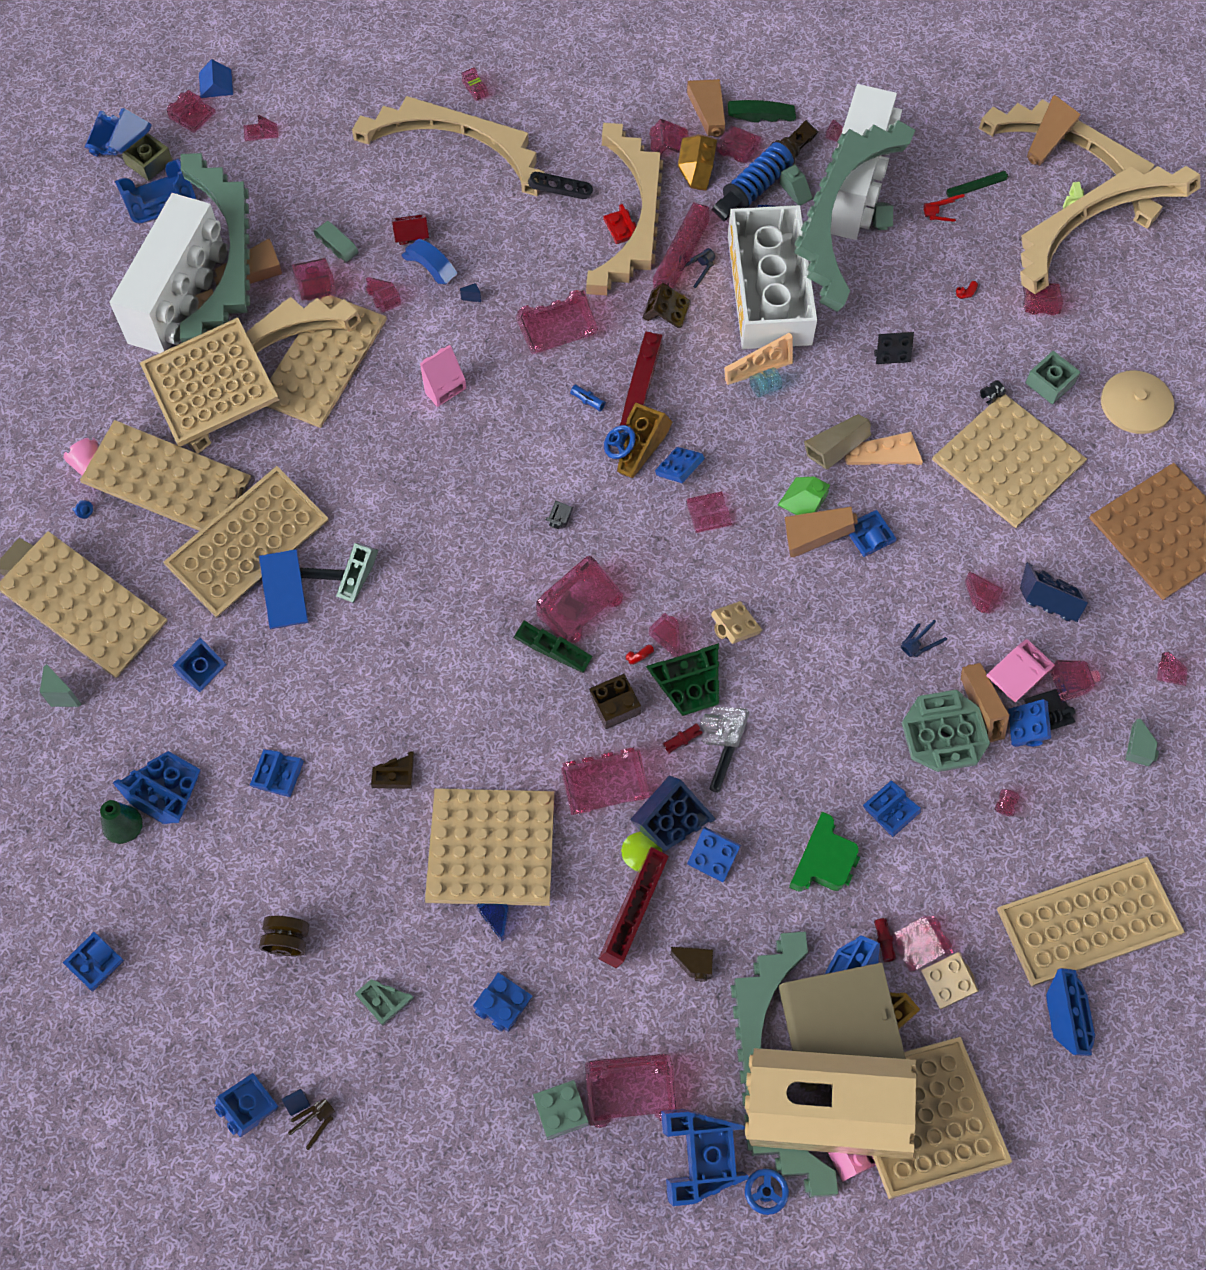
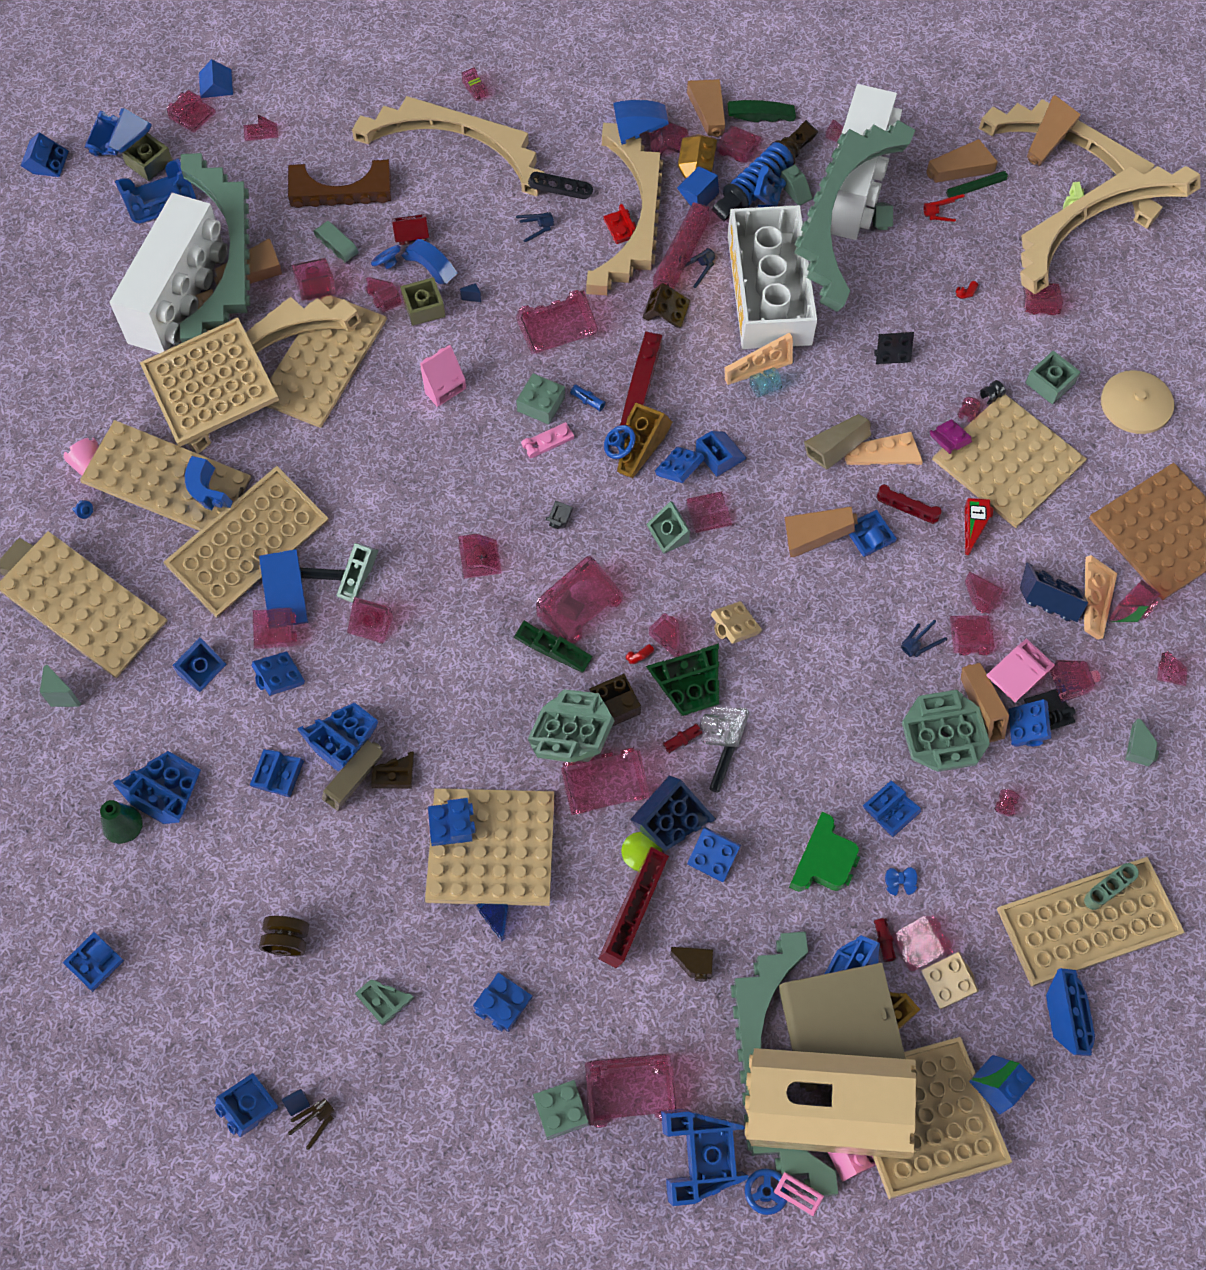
(44, 156): none -> blue slope
(197, 483): none -> blue arch
(274, 628): none -> clear pink plate
(277, 673): none -> blue plate
(340, 735): none -> blue wedge
(352, 775): none -> dark tan slope
(369, 620): none -> clear pink slope
(371, 188): none -> reddish brown arch
(387, 257): none -> blue piece
(422, 301): none -> olive brick
(451, 822): none -> blue plate
(479, 556): none -> clear pink slope
(540, 398): none -> sand green brick
(544, 220): none -> dark blue plant
(548, 440): none -> bright pink plate
(571, 727): none -> sand green piece
(639, 116): none -> blue wedge
(669, 528): none -> sand green slope
(700, 187): none -> blue slope
(719, 451): none -> blue slope
(765, 191): none -> blue plate
(782, 1184): none -> bright pink tile
(804, 495): bright green slope -> none
(907, 878): none -> blue piece
(908, 505): none -> dark red plate
(950, 436): none -> magenta plate
(962, 162): none -> medium nougat slope
(969, 408): none -> clear pink wheel
(971, 635): none -> clear pink plate
(976, 518): none -> red slope
(1001, 1082): none -> blue slope
(1098, 591): none -> light nougat wing
(1117, 879): none -> sand green beam
(1136, 604): none -> clear pink slope

